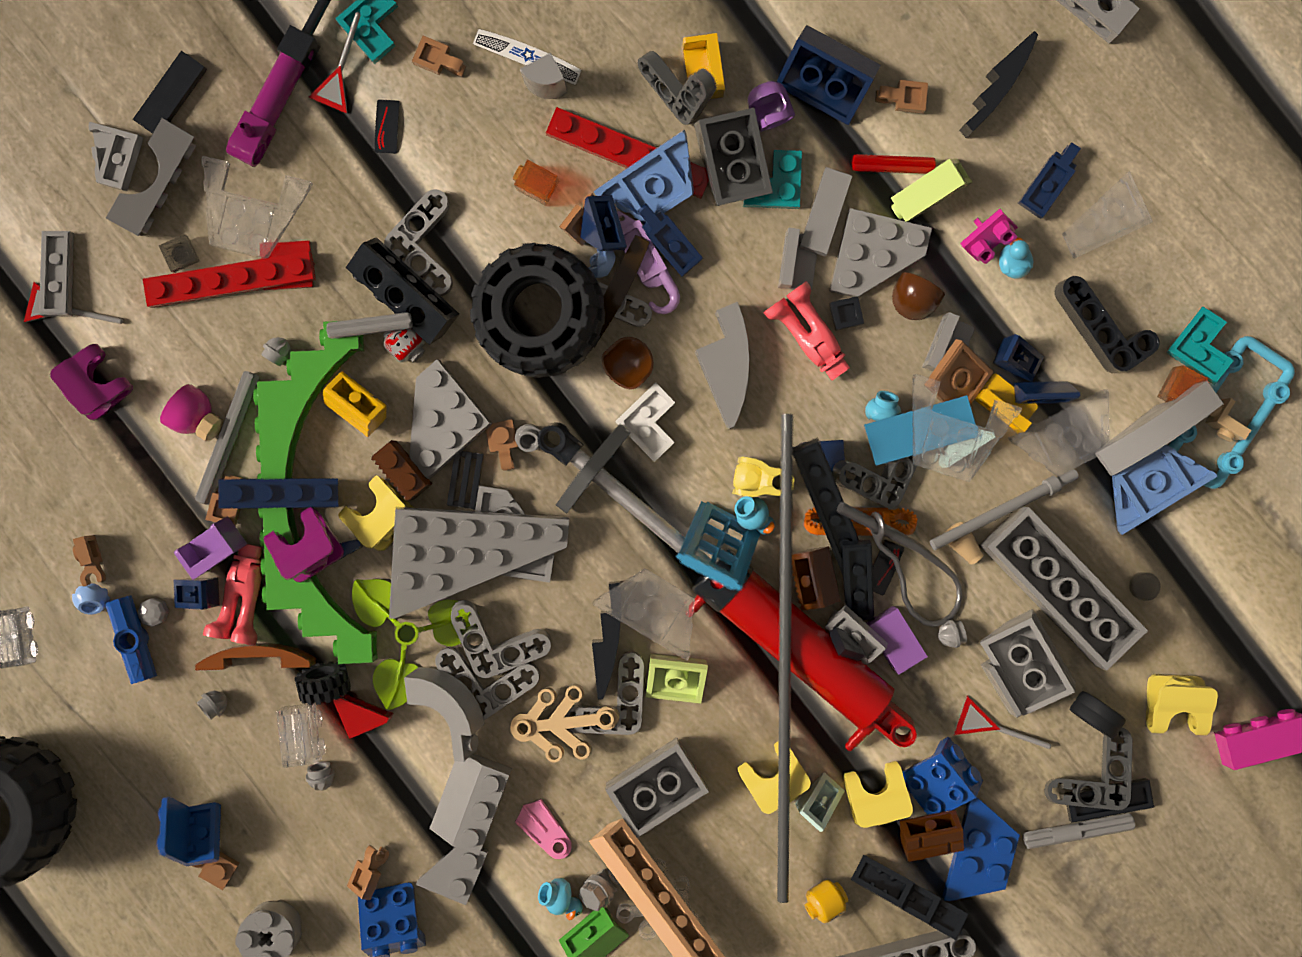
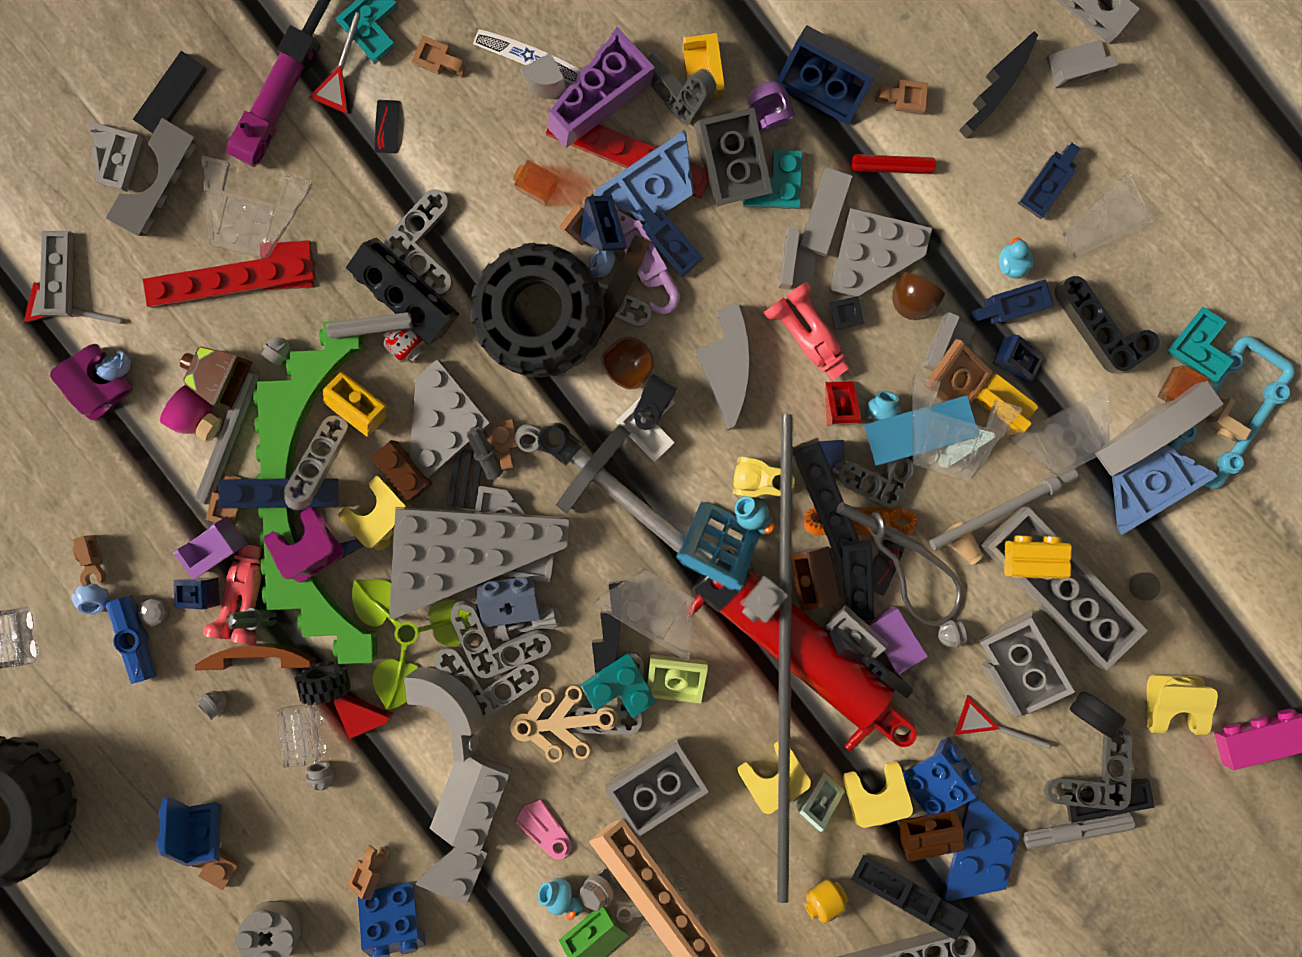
(114, 366): none -> light blue plate
(179, 253): clear smoke plate -> none
(215, 375): none -> reddish brown torso
(251, 618): none -> dark grey axle
(318, 462): none -> light grey beam
(484, 453): none -> dark grey axle
(508, 601): none -> sand blue brick
(549, 619): none -> light grey piece
(602, 88): none -> medium lavender wedge
(620, 680): none -> teal plate
(655, 398): none -> black piece
(763, 600): none -> light grey bracket
(841, 404): none -> red slope
(889, 676): none -> black tile
(930, 190): yellowish green slope -> none
(988, 235): dark pink hips -> none
(1015, 303): none -> dark blue hinge
(1037, 559): none -> yellow brick
(1045, 392): dark blue slope -> none
(1080, 63): none -> light grey panel

